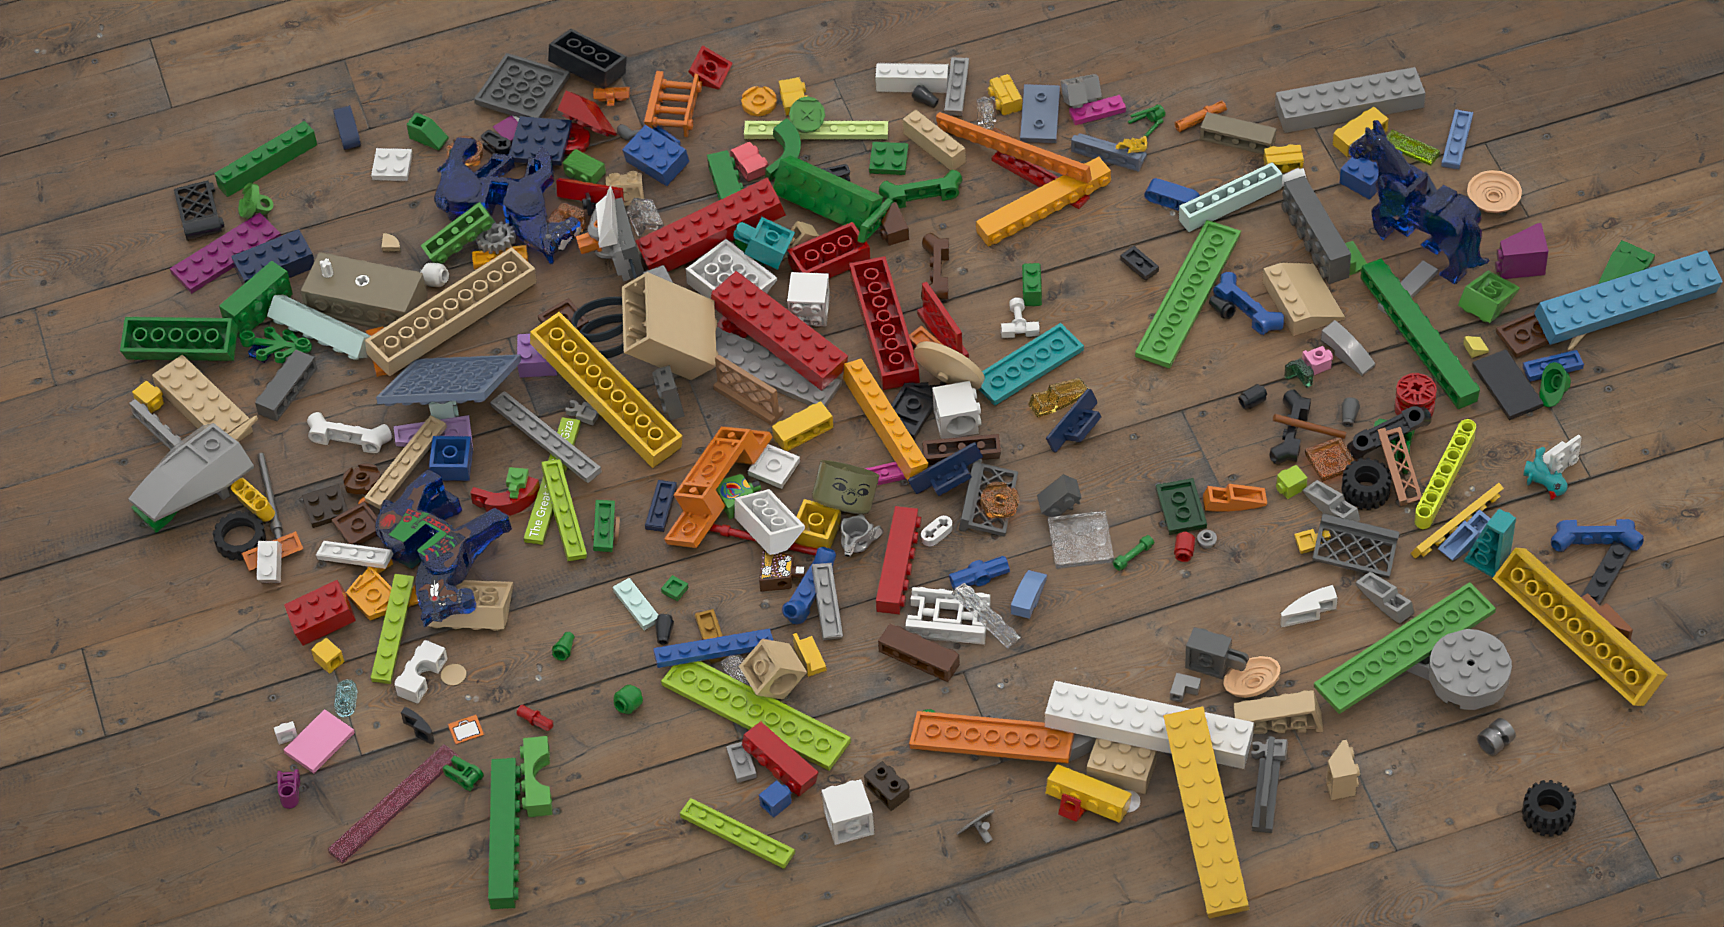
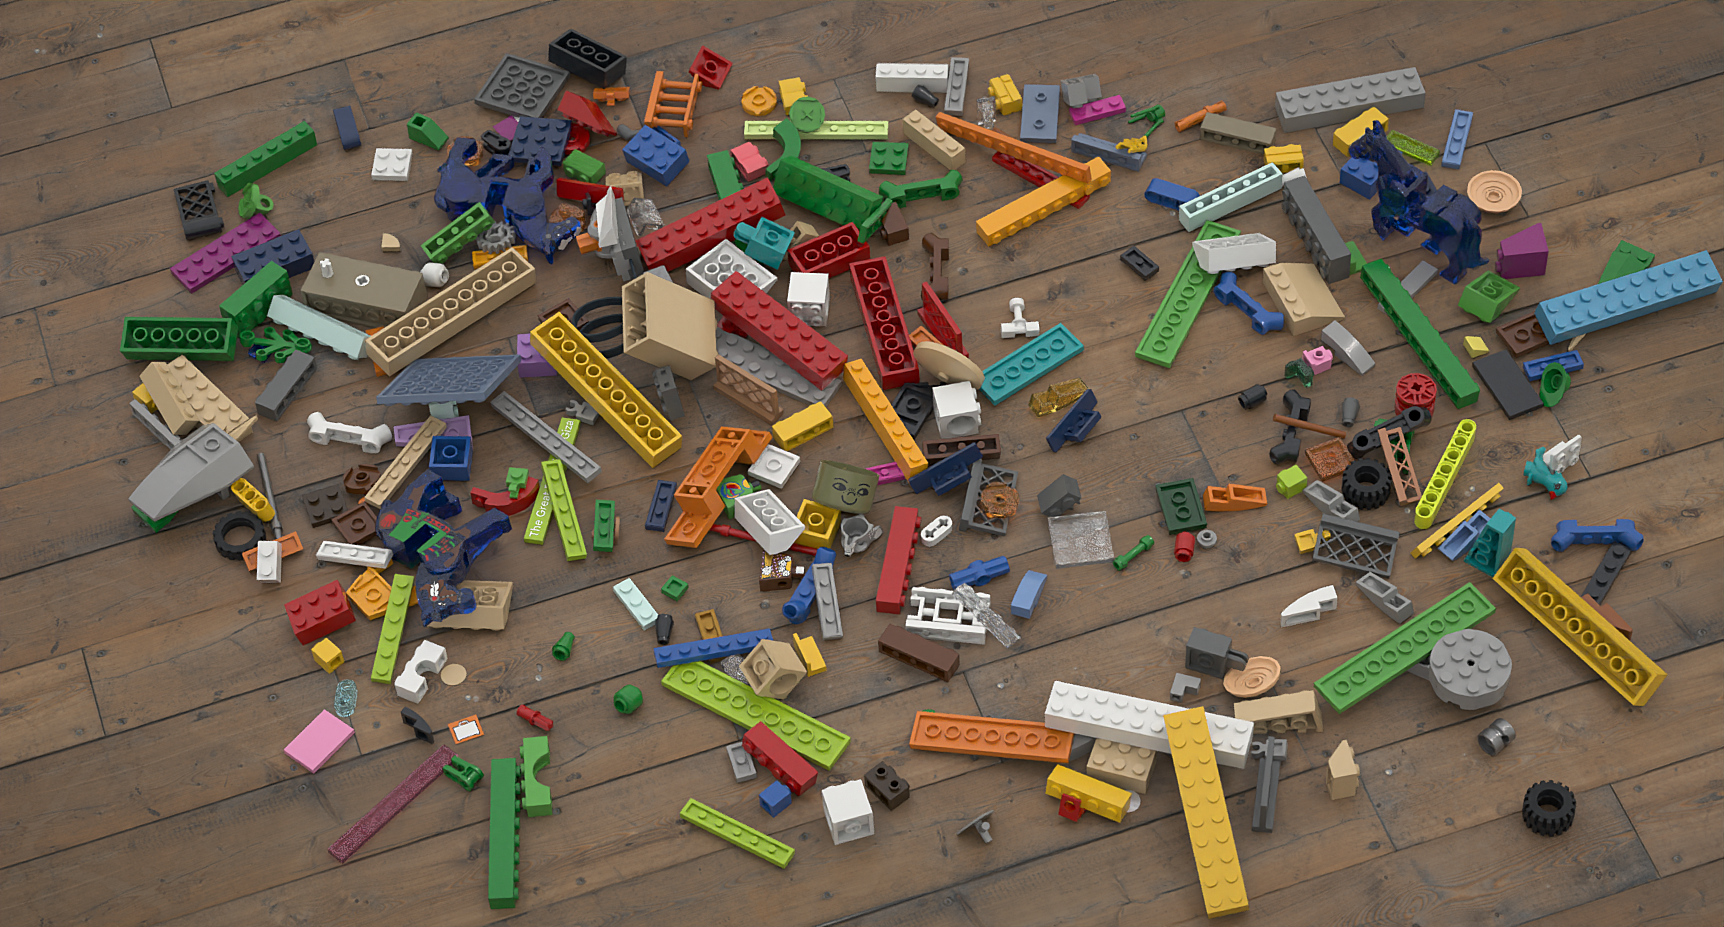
(169, 398): none -> tan brick
(285, 732): white plate -> none
(288, 788): magenta piece -> none
(1032, 284): green brick -> none
(1223, 307): black cone -> none
(1235, 252): none -> white slope

